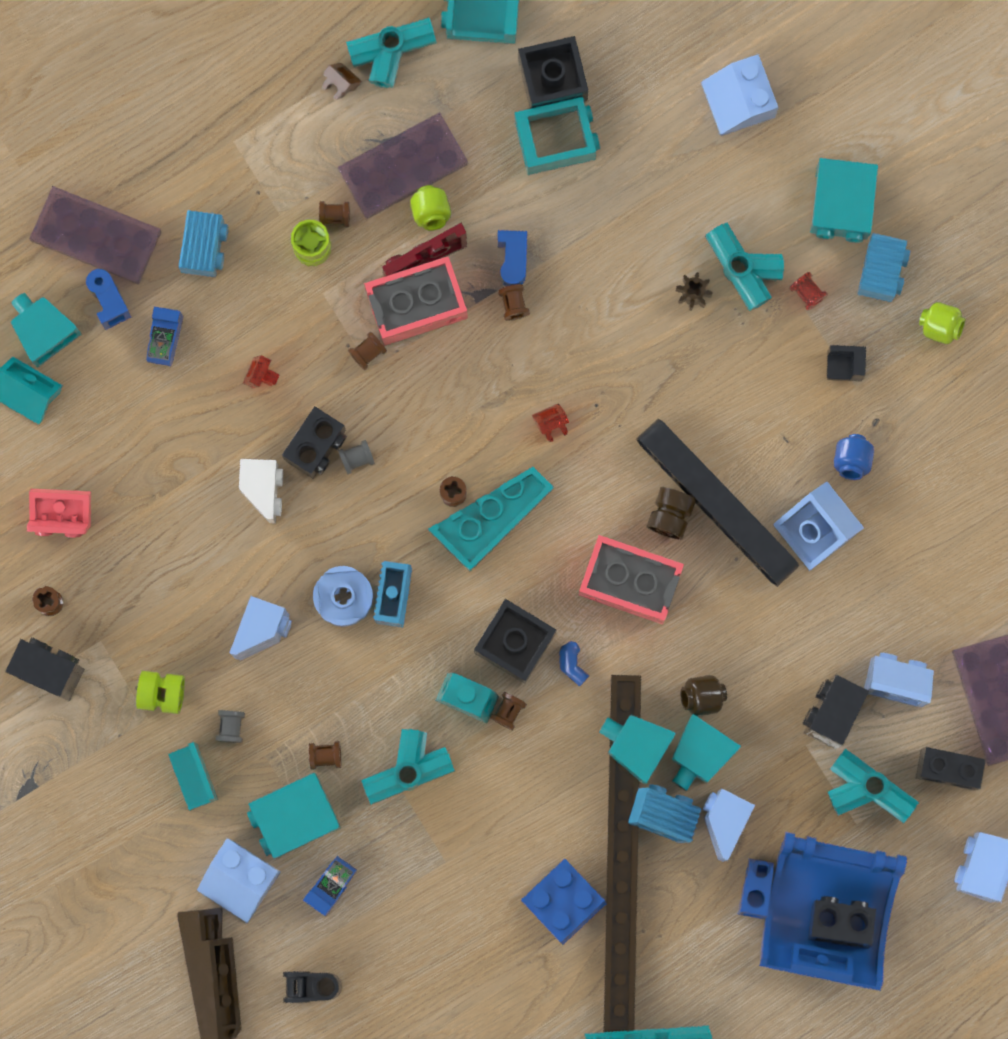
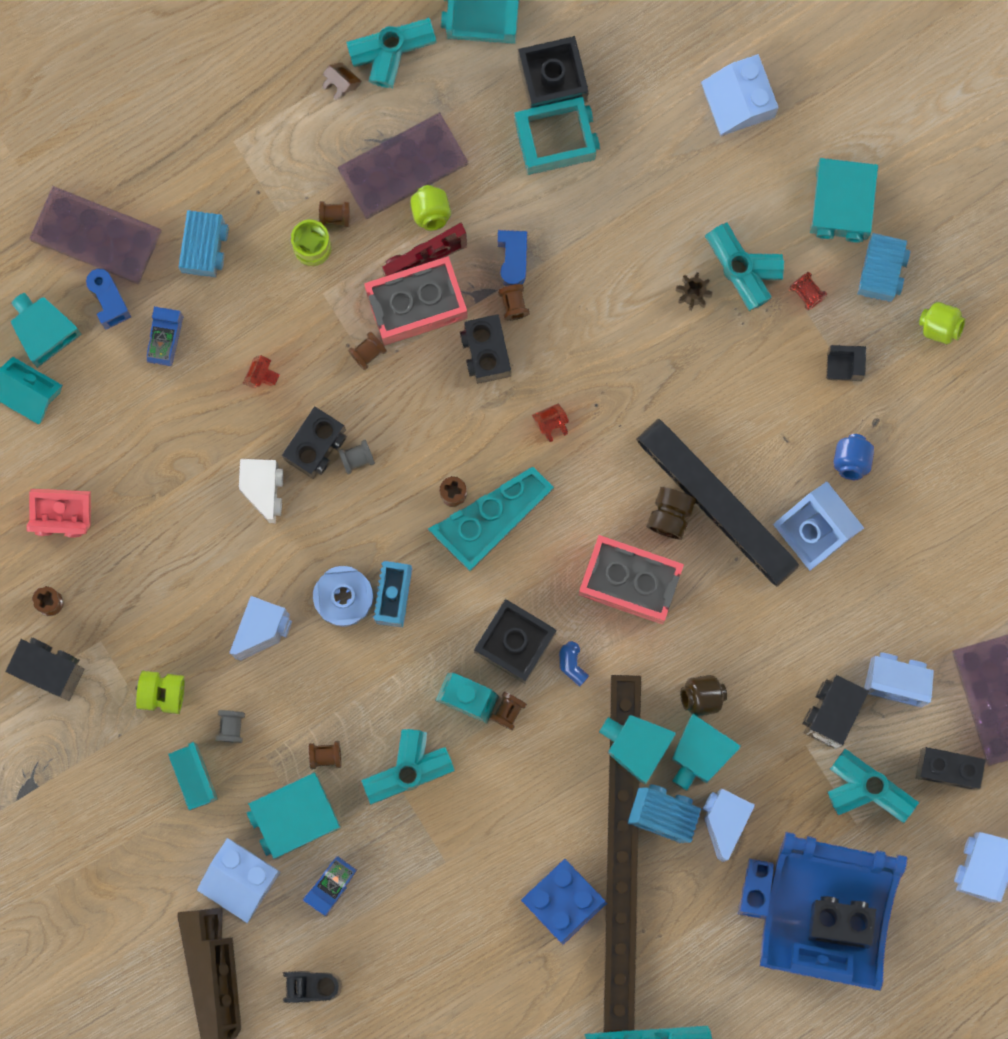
(491, 348): none -> black brick

